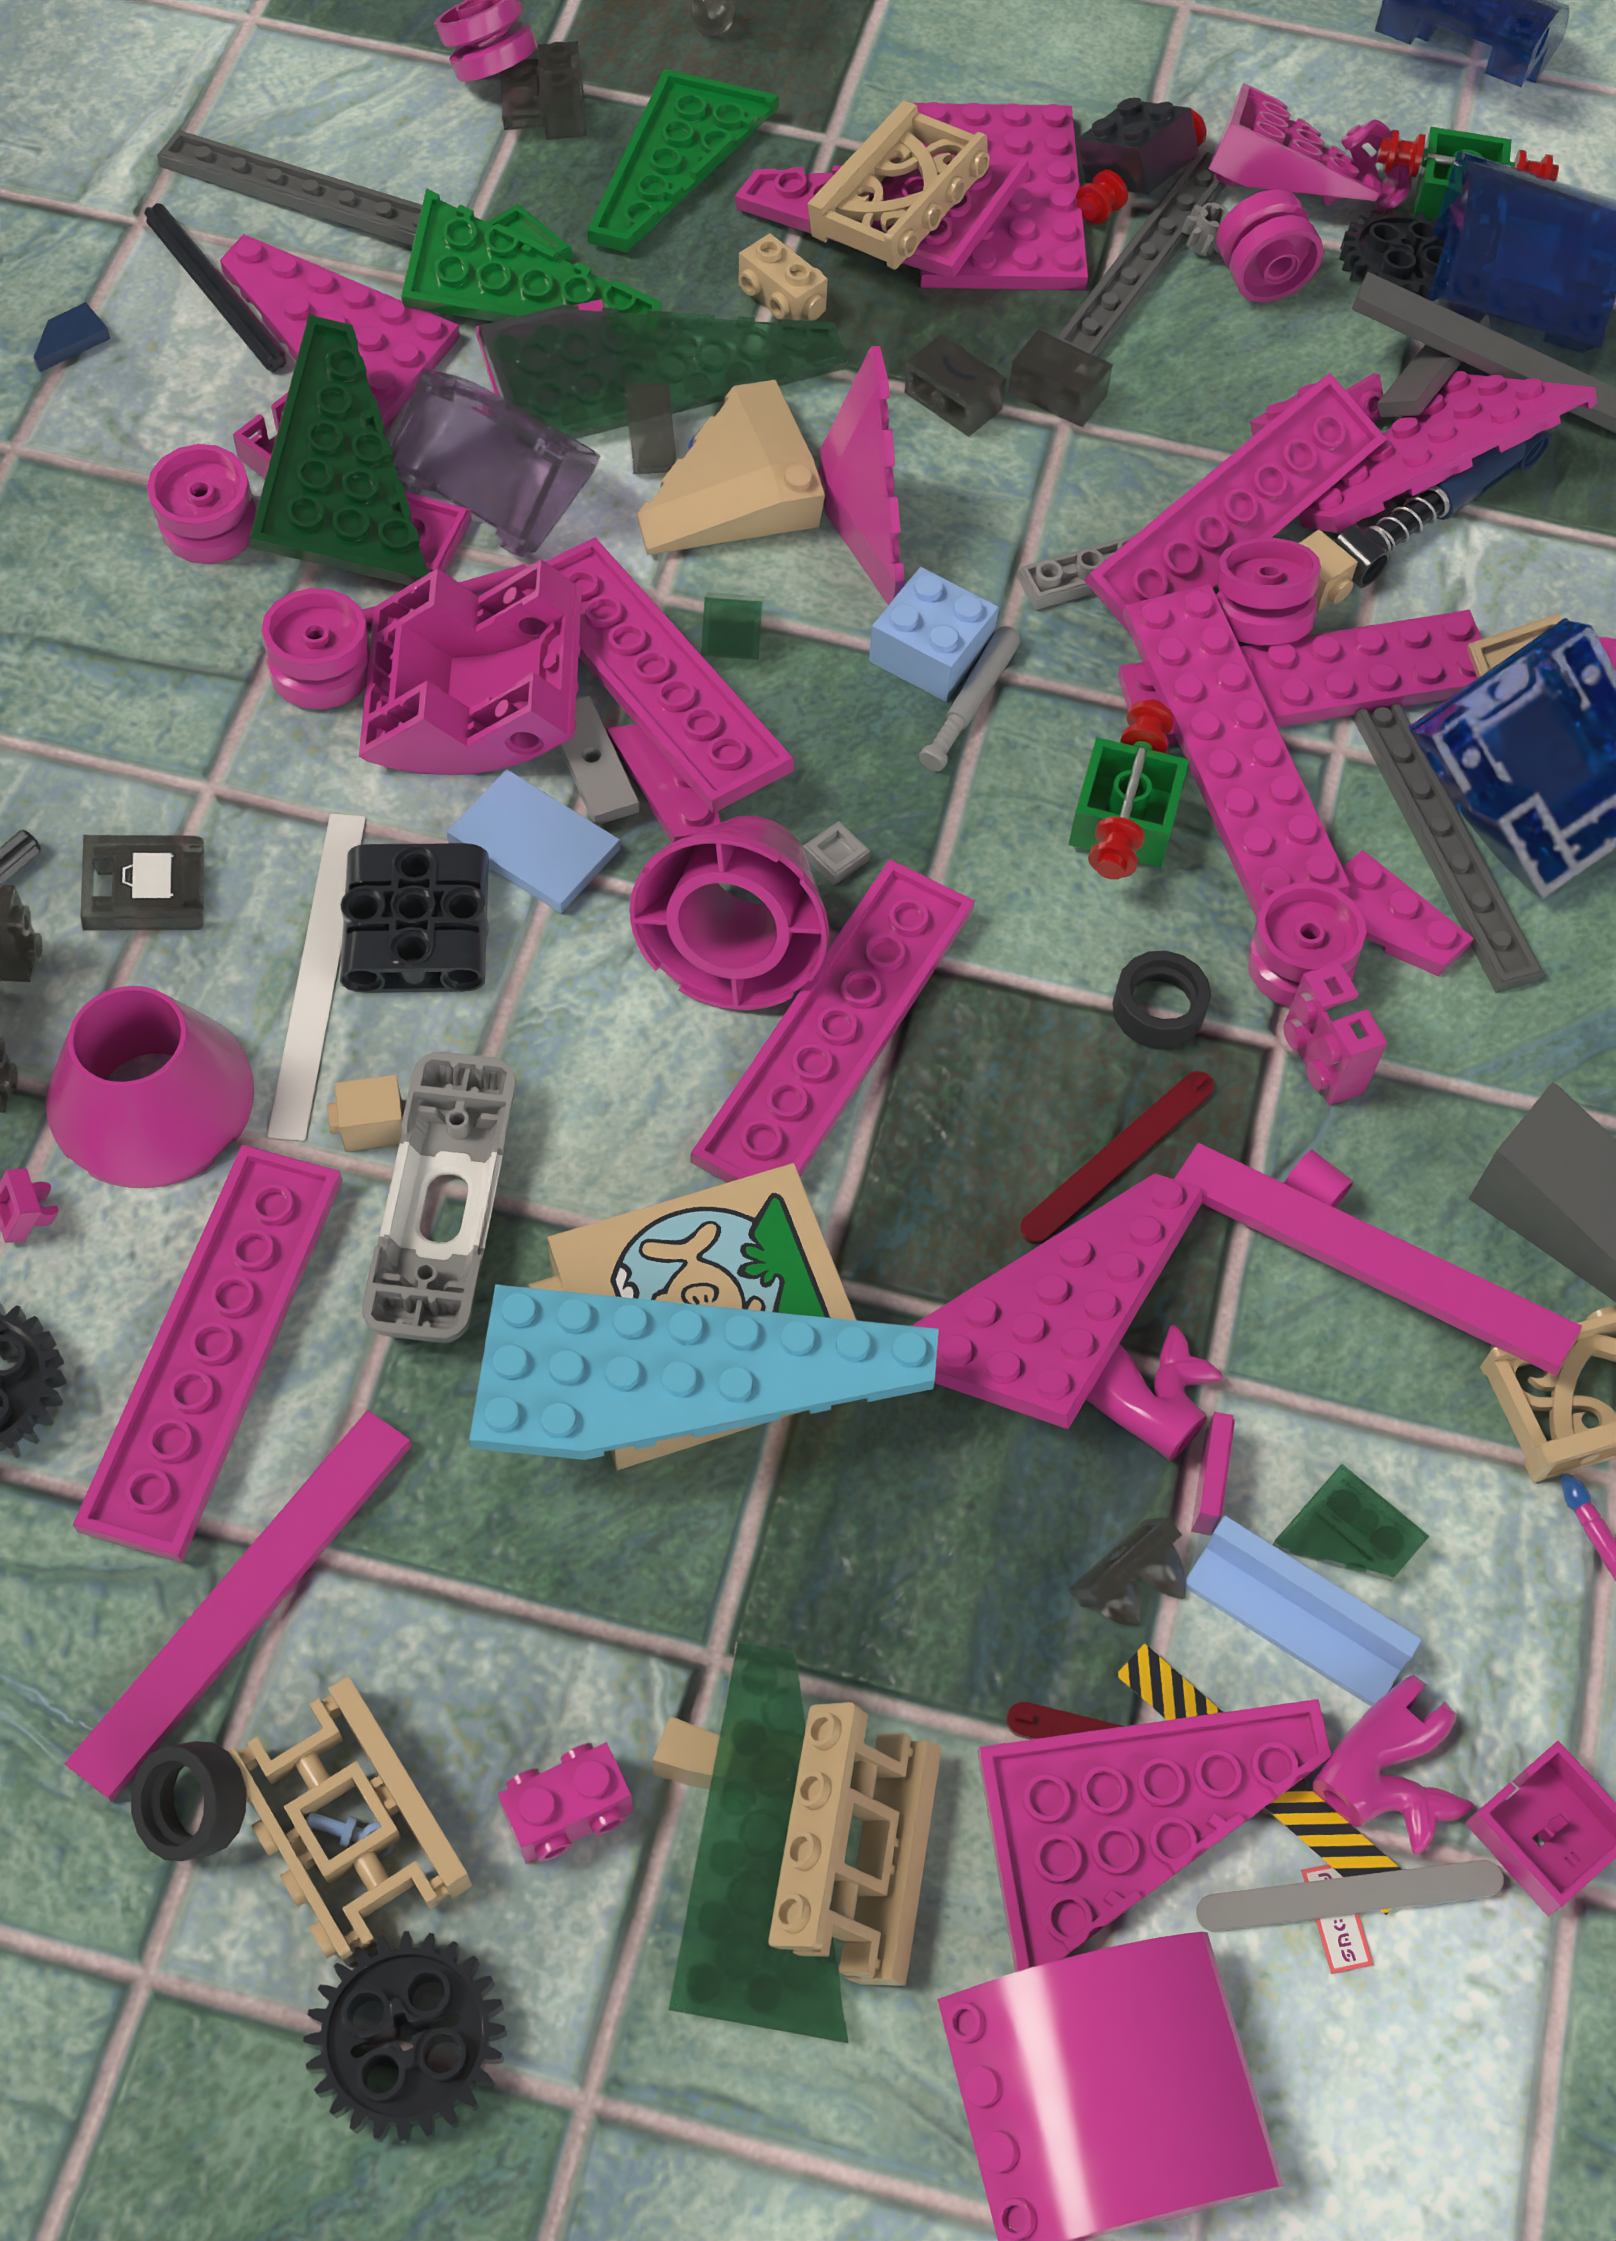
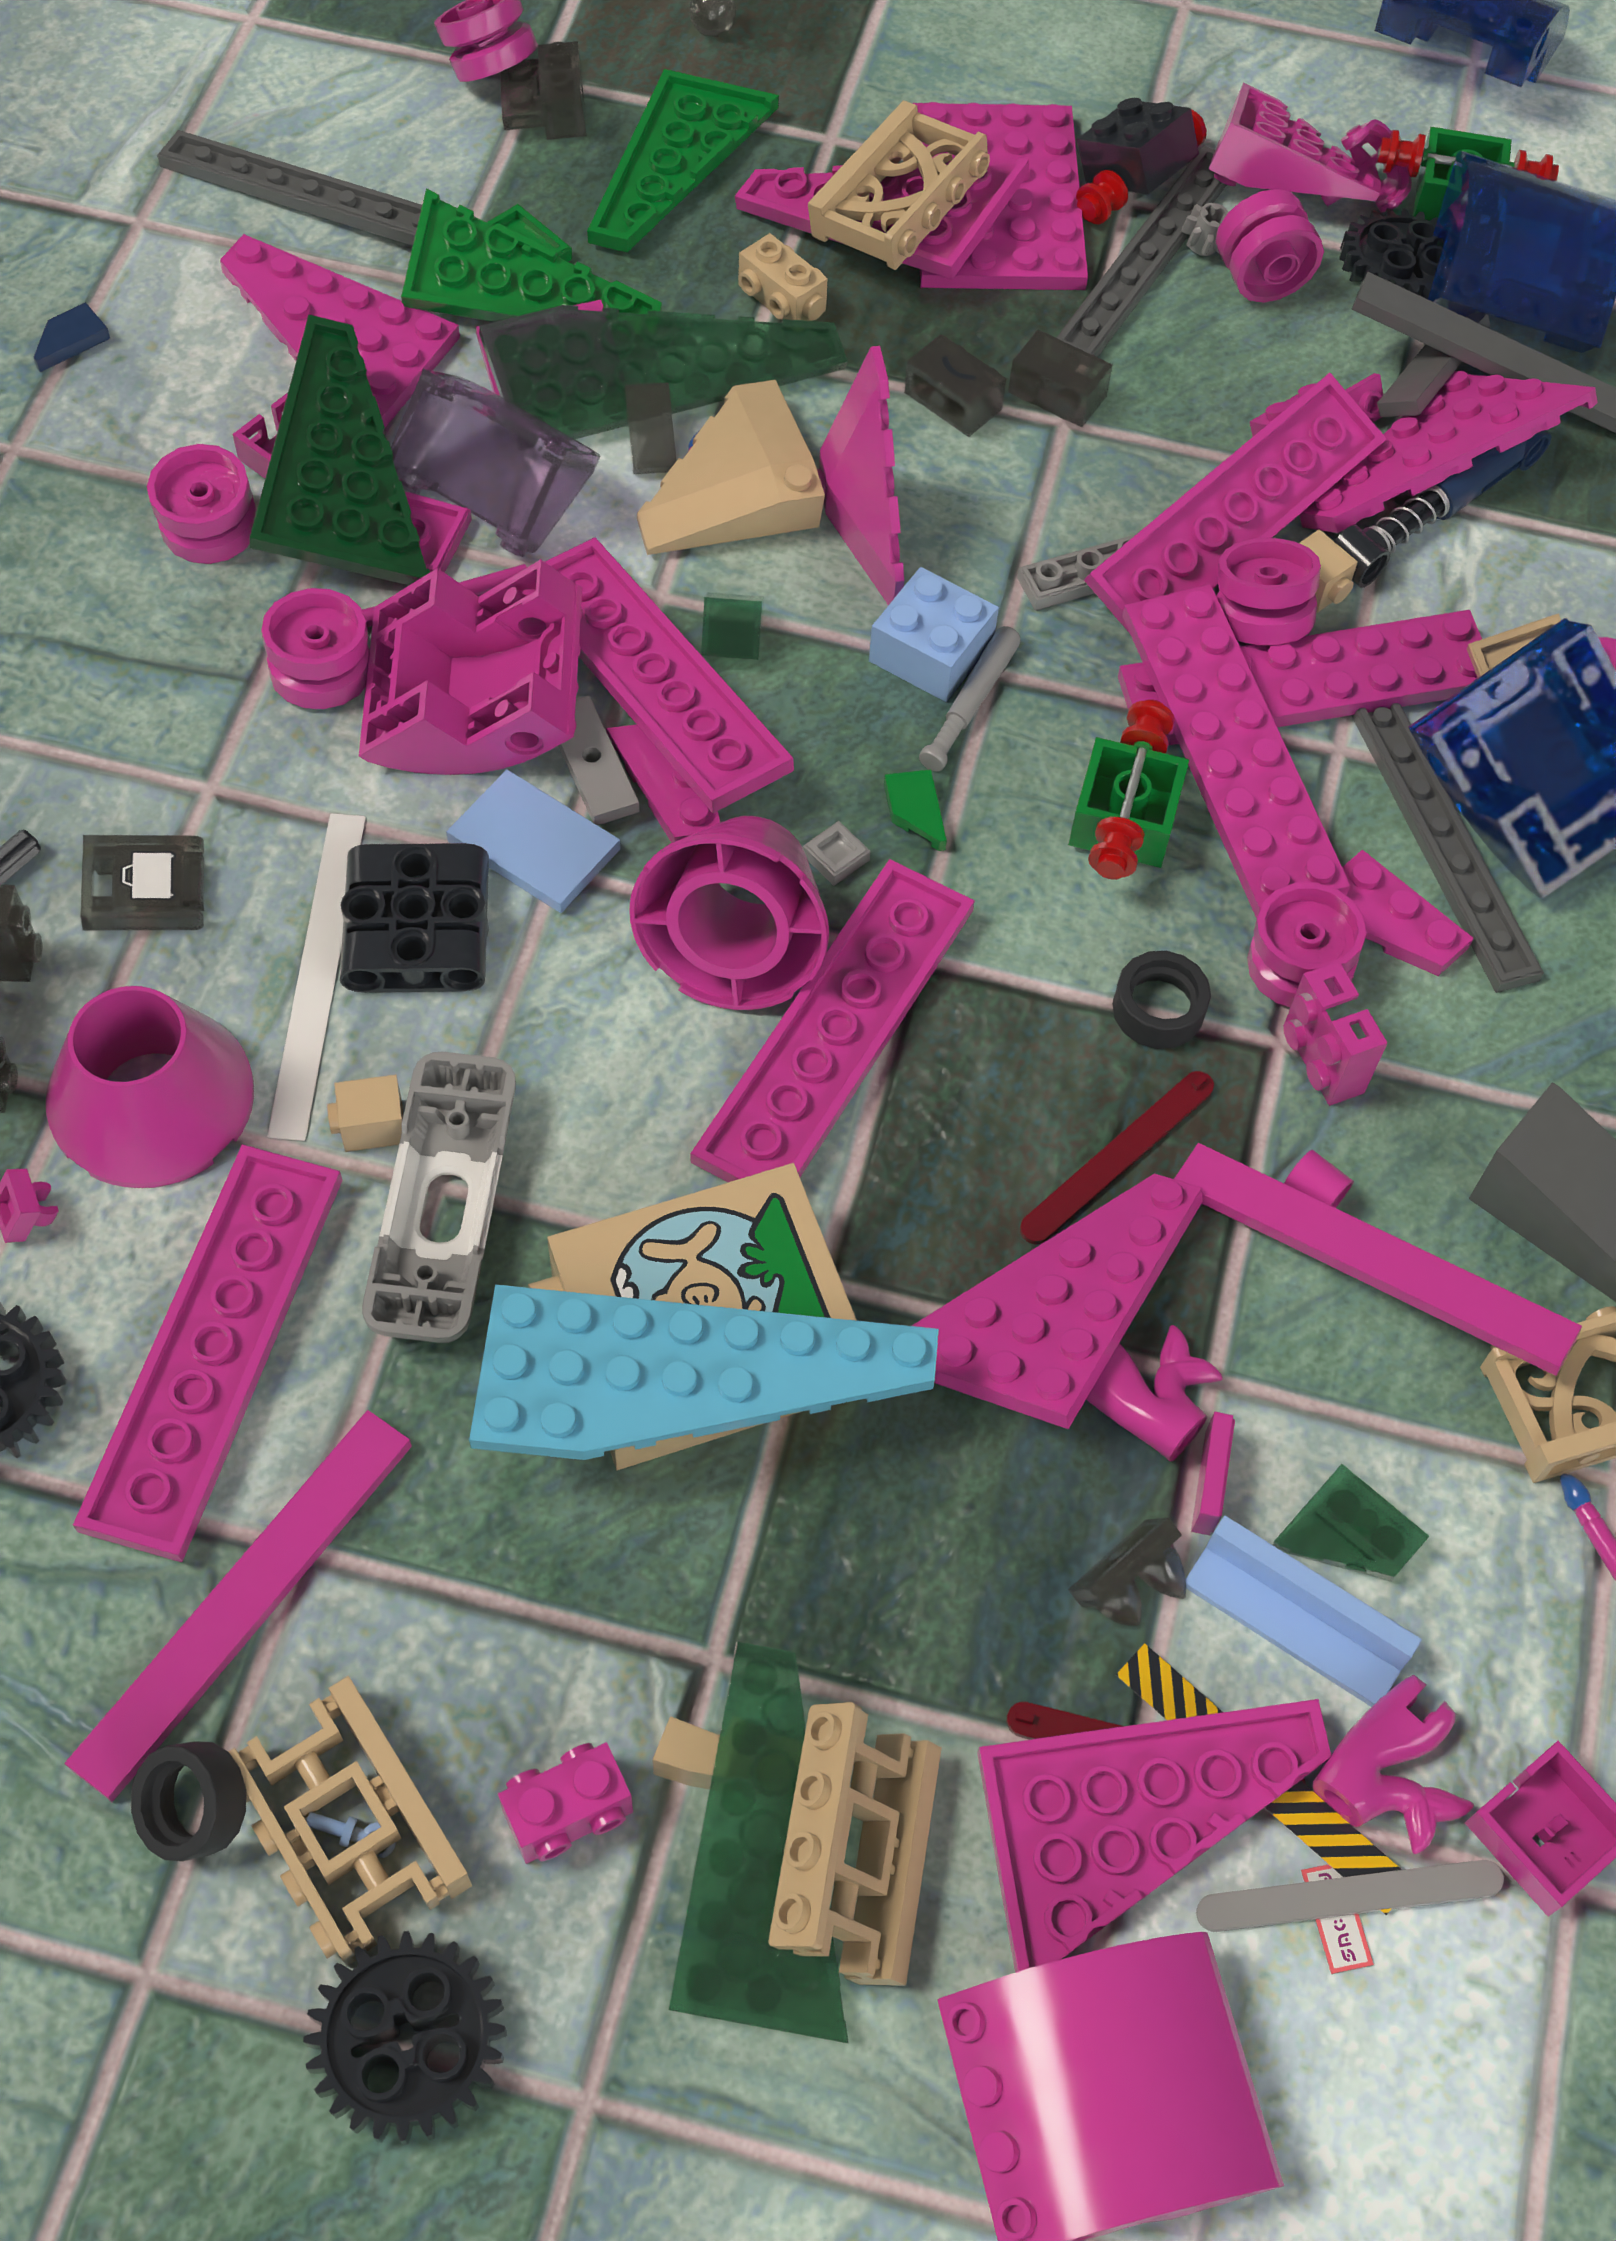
(215, 287): black axle -> none
(915, 805): none -> green tile

